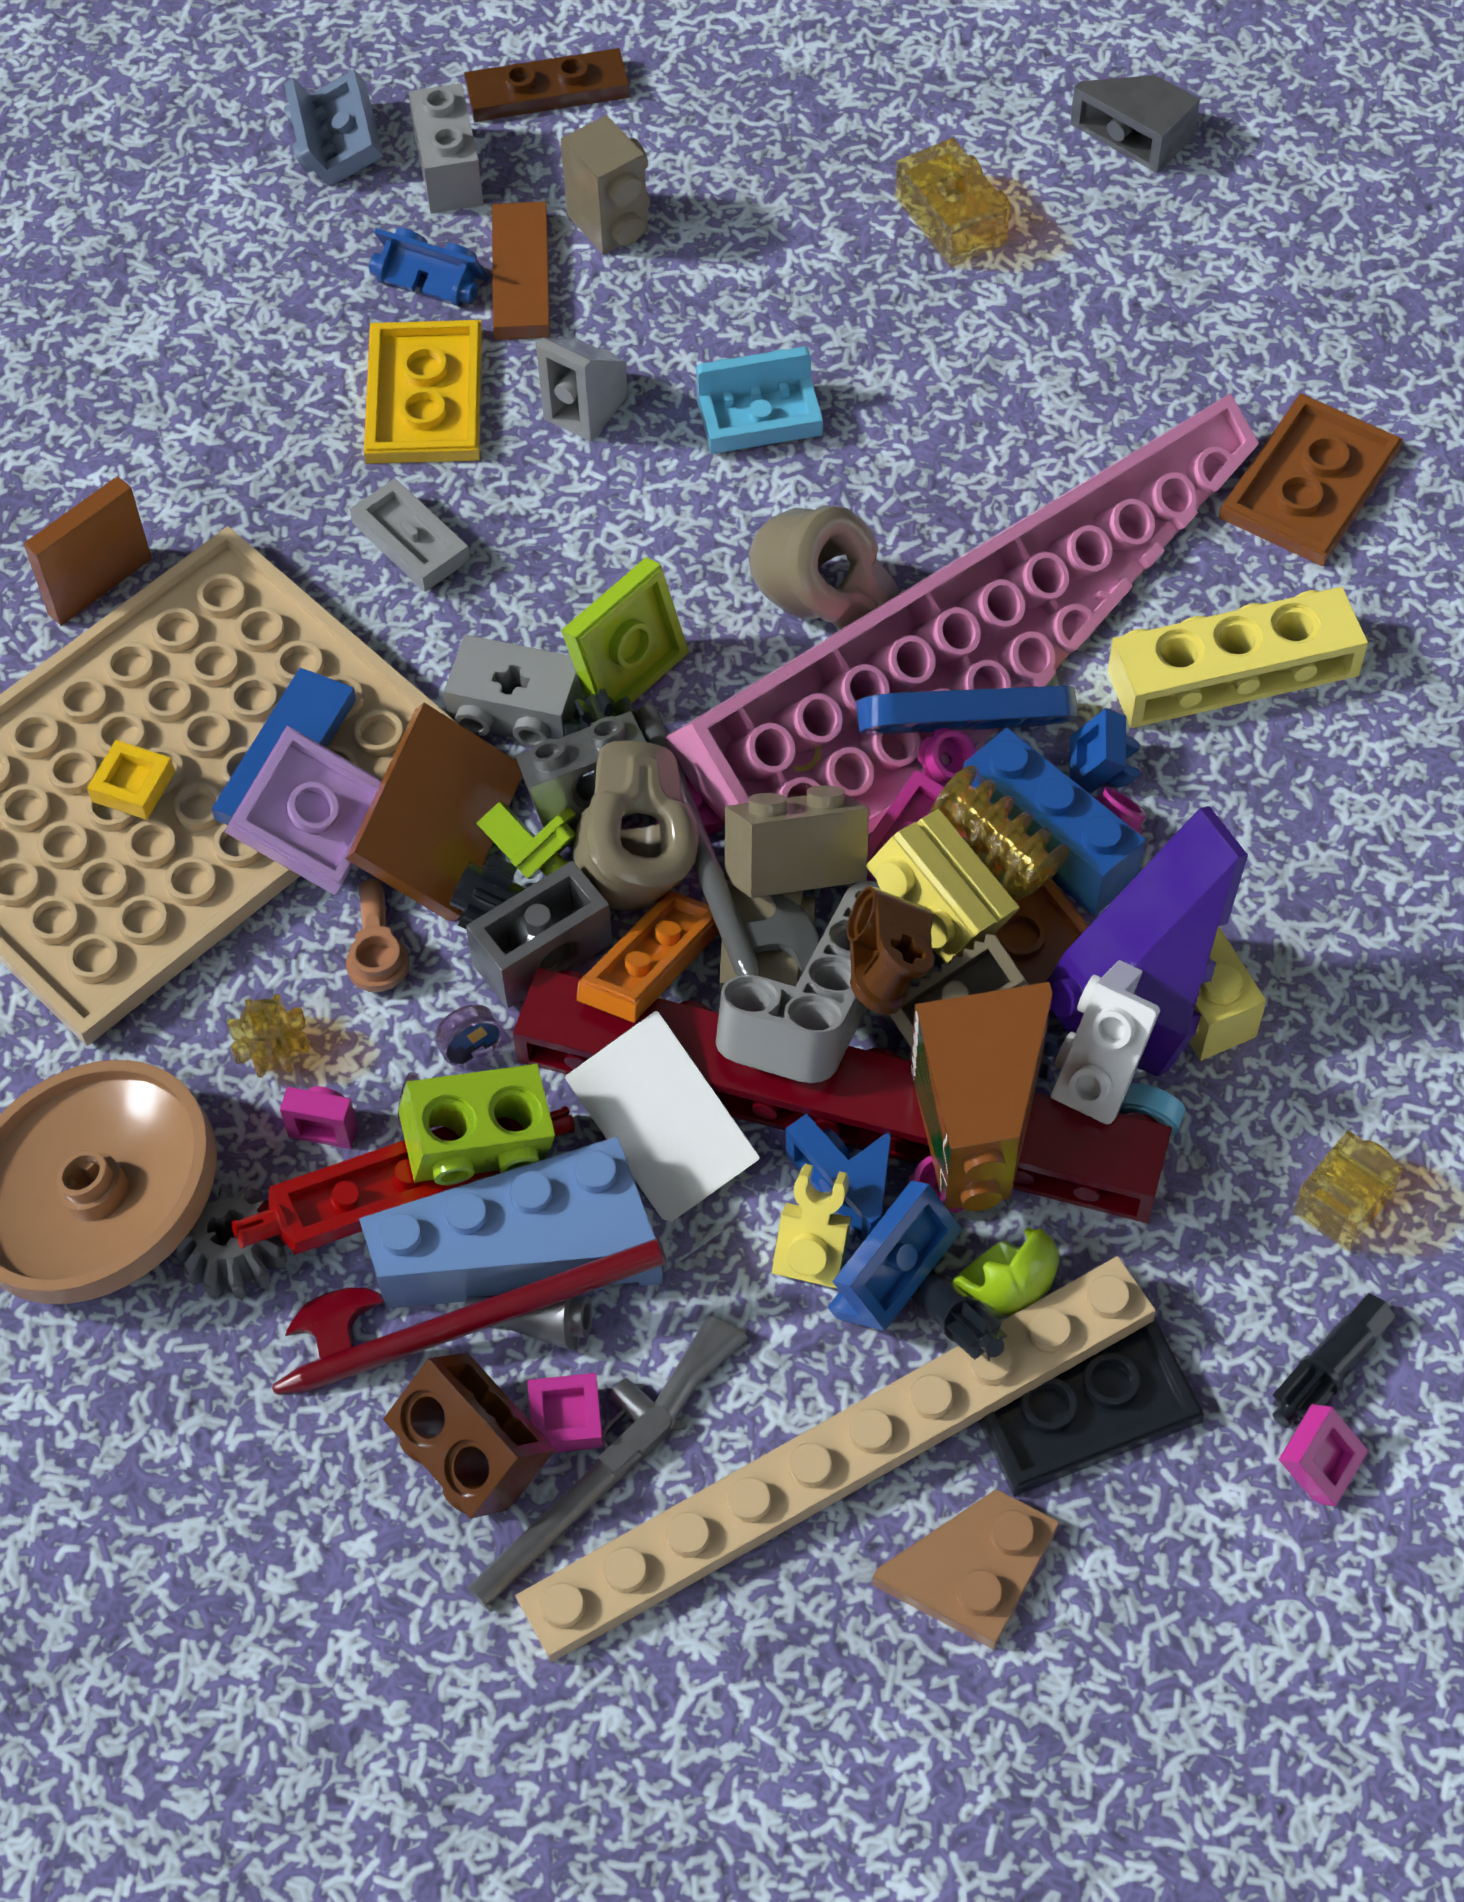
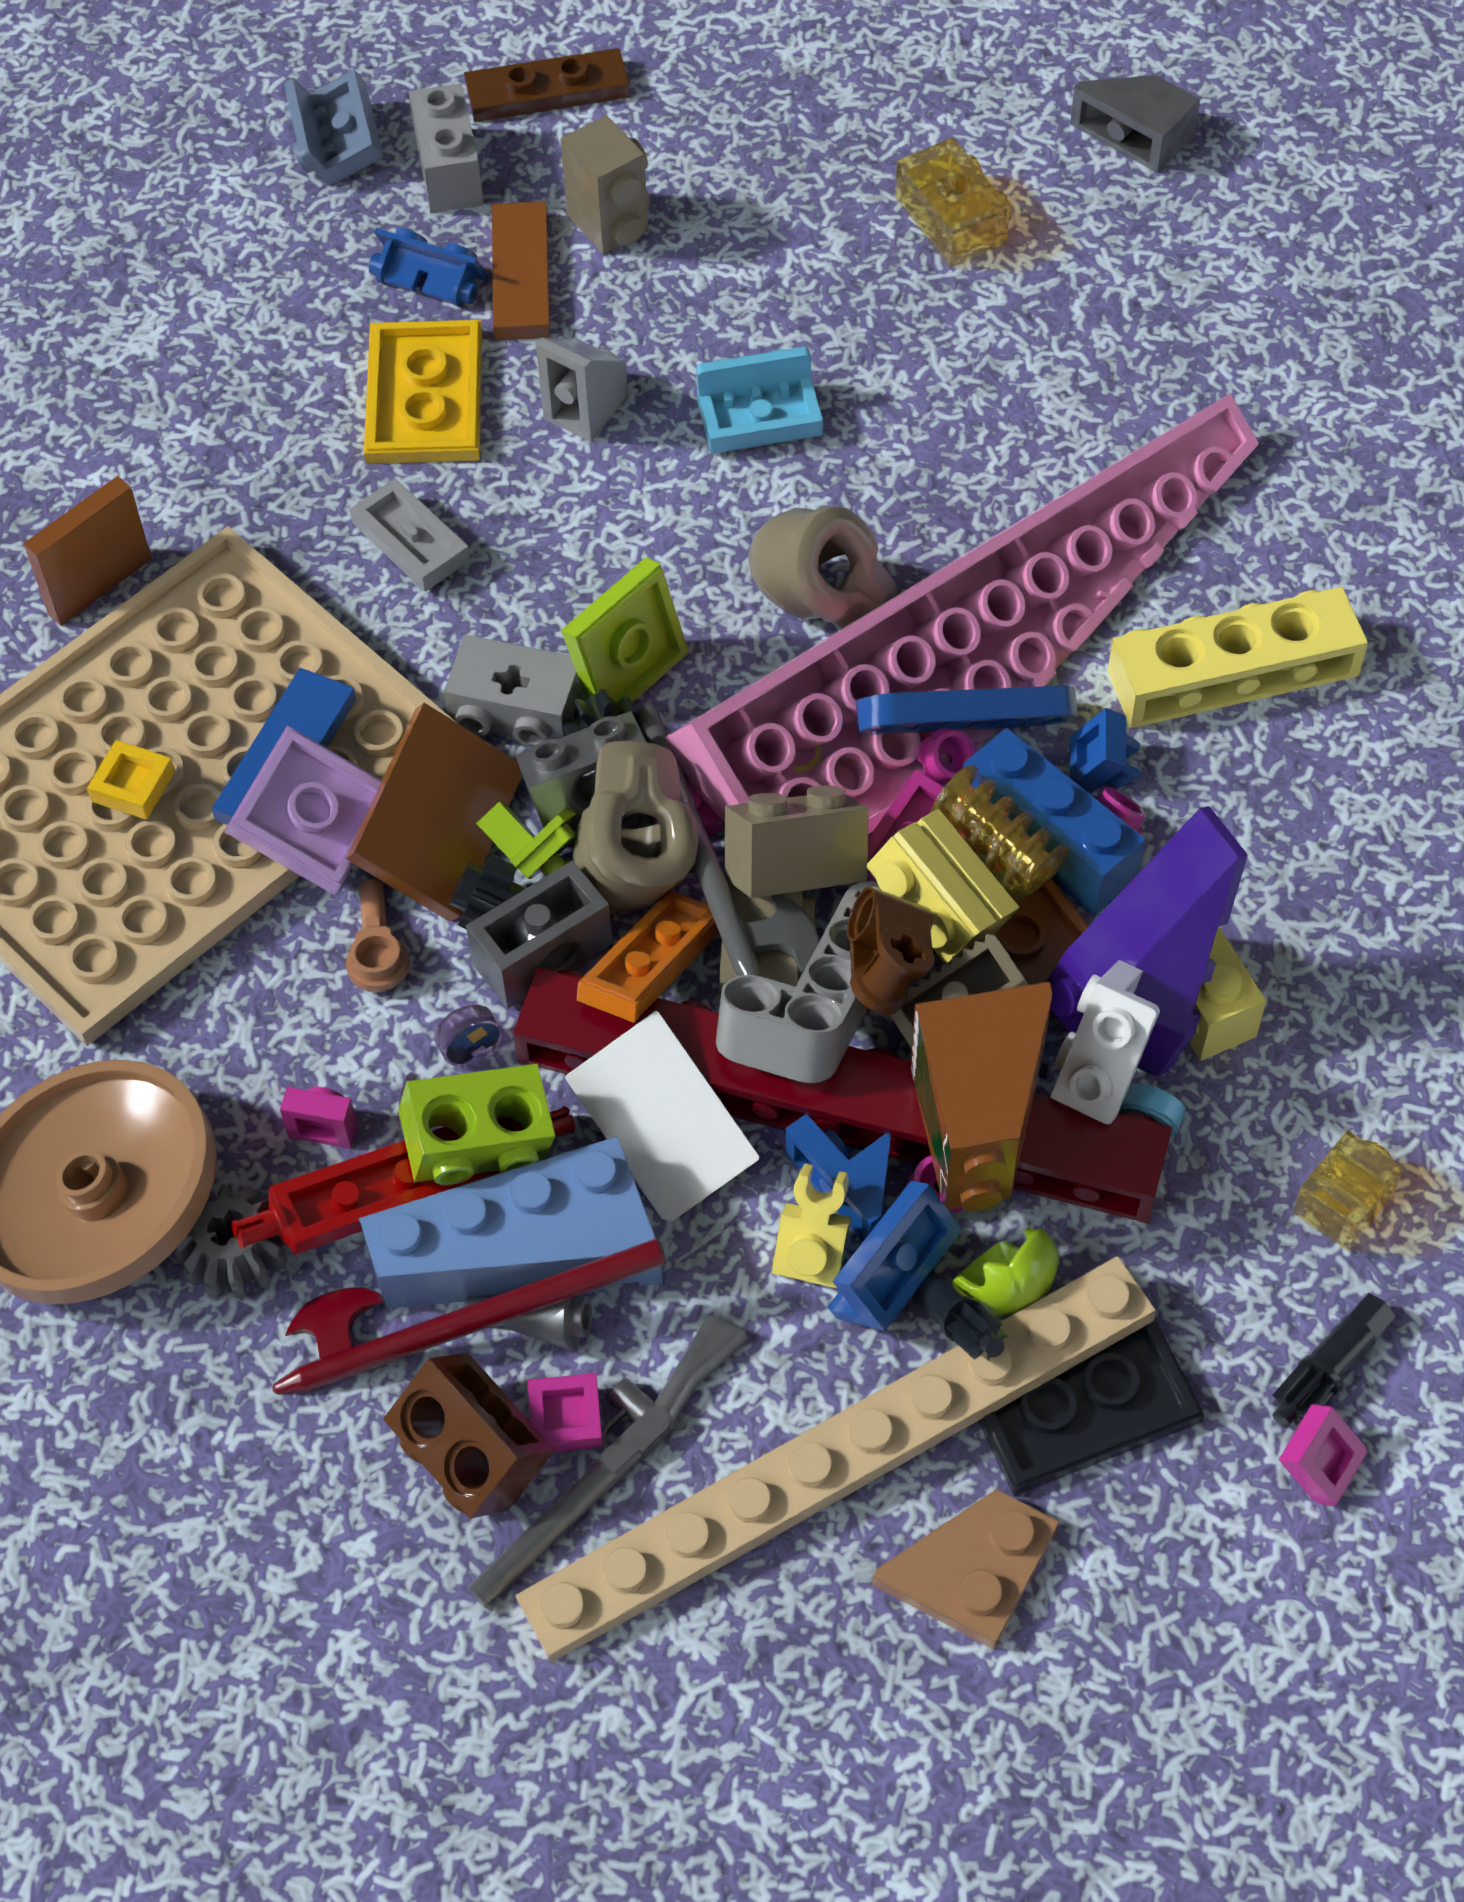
(268, 1035): clear yellow gear -> none
(1311, 479): dark orange tile -> none

